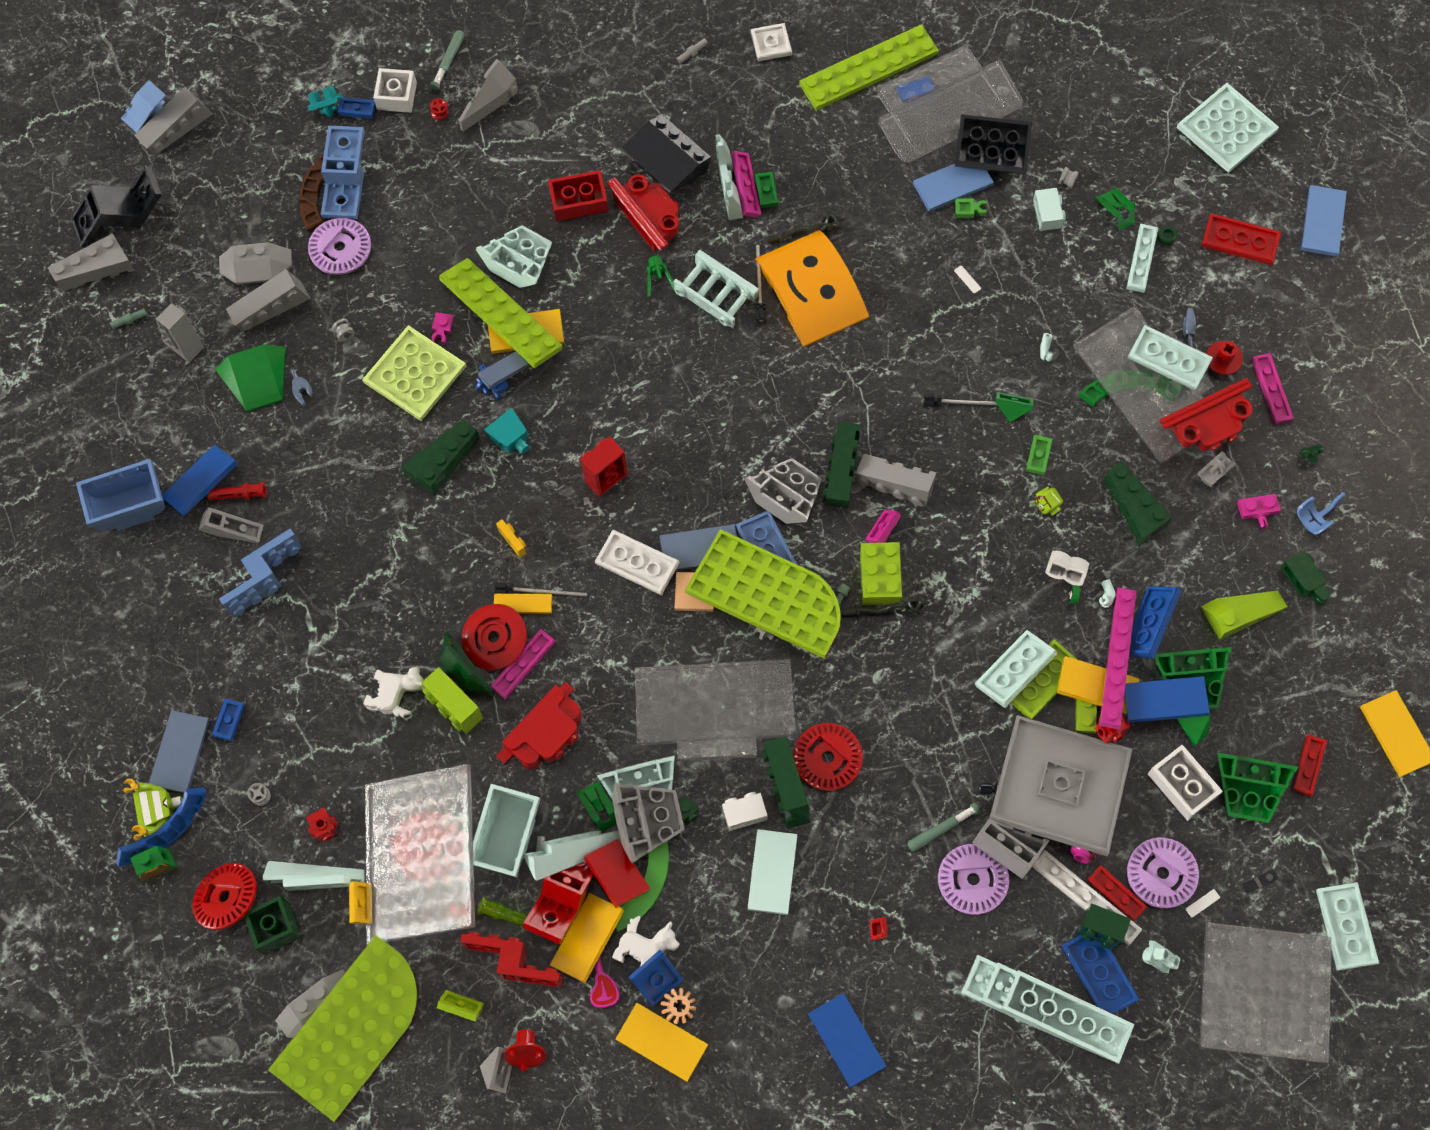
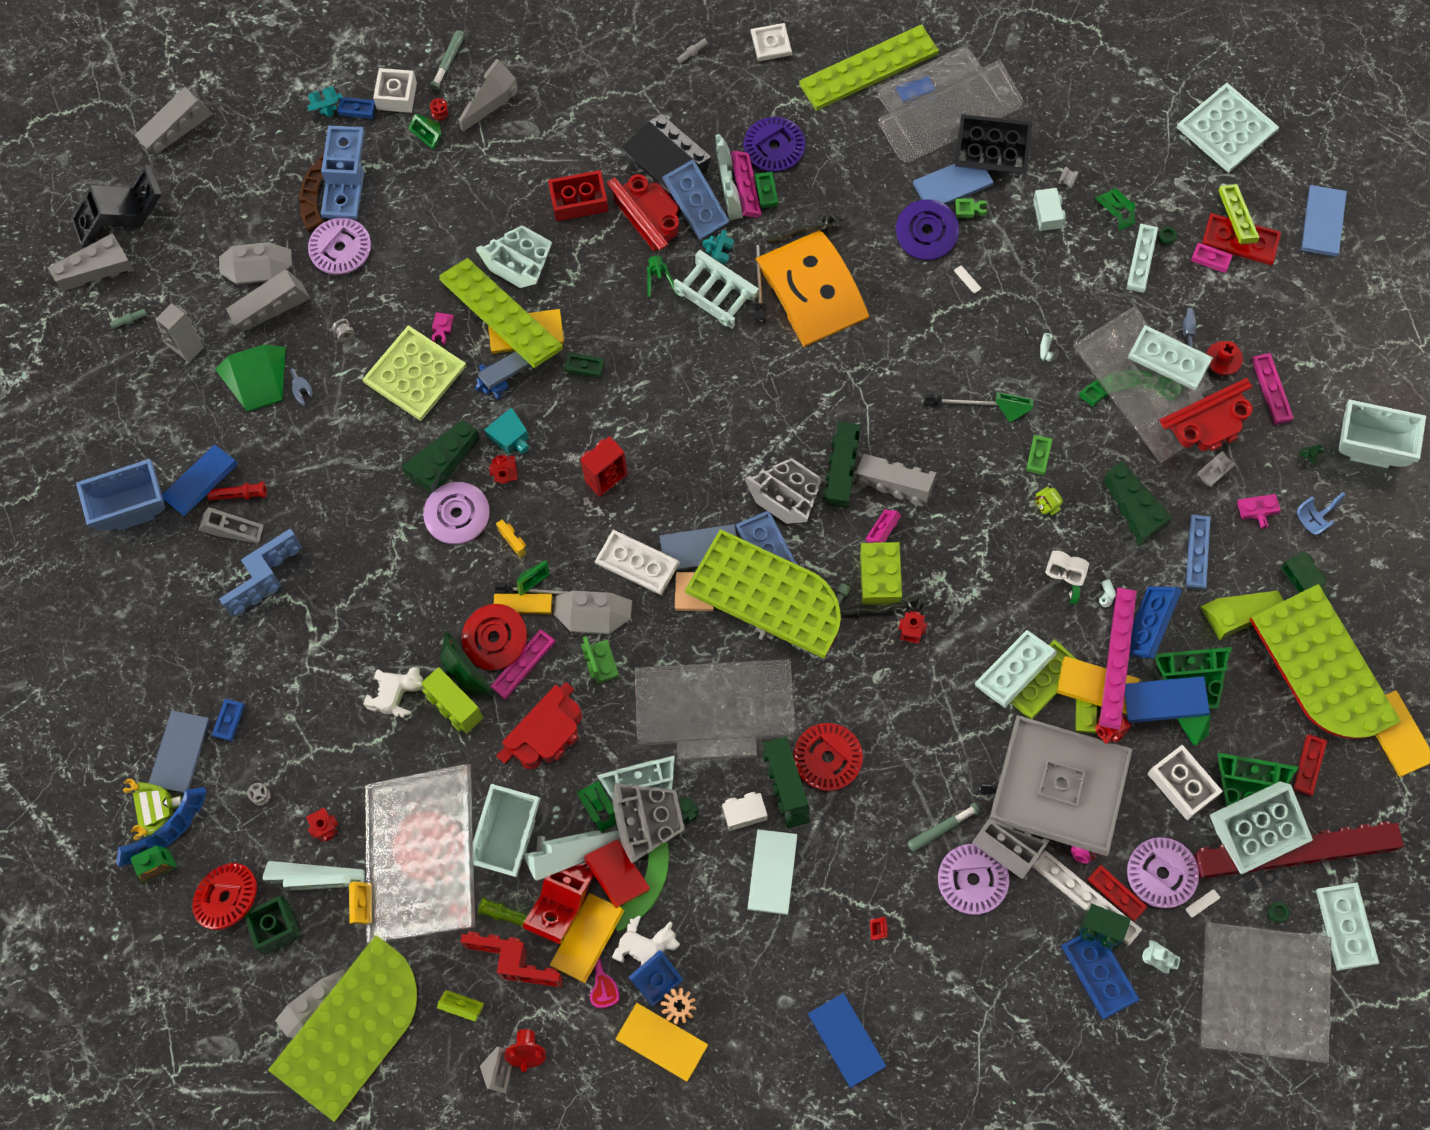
(146, 104): light blue wedge -> none
(426, 130): none -> green slope
(473, 507): none -> lavender piece
(503, 469): none -> red brick
(532, 577): none -> green slope
(584, 365): none -> dark green plate
(592, 611): none -> light grey wedge
(601, 662): none -> bright green bracket
(696, 199): none -> medium blue tile
(722, 241): none -> teal hips
(769, 130): none -> dark purple piece
(912, 627): none -> red brick
(941, 239): none -> dark purple piece
(1047, 1008): light aqua slope -> none
(1198, 552): none -> medium blue tile
(1211, 257): none -> dark pink plate
(1238, 214): none -> lime plate
(1261, 826): none -> light aqua slope
(1278, 912): none -> dark green tile
(1323, 847): none -> dark red brick
(1324, 666): none -> lime plate
(1381, 435): none -> light aqua container

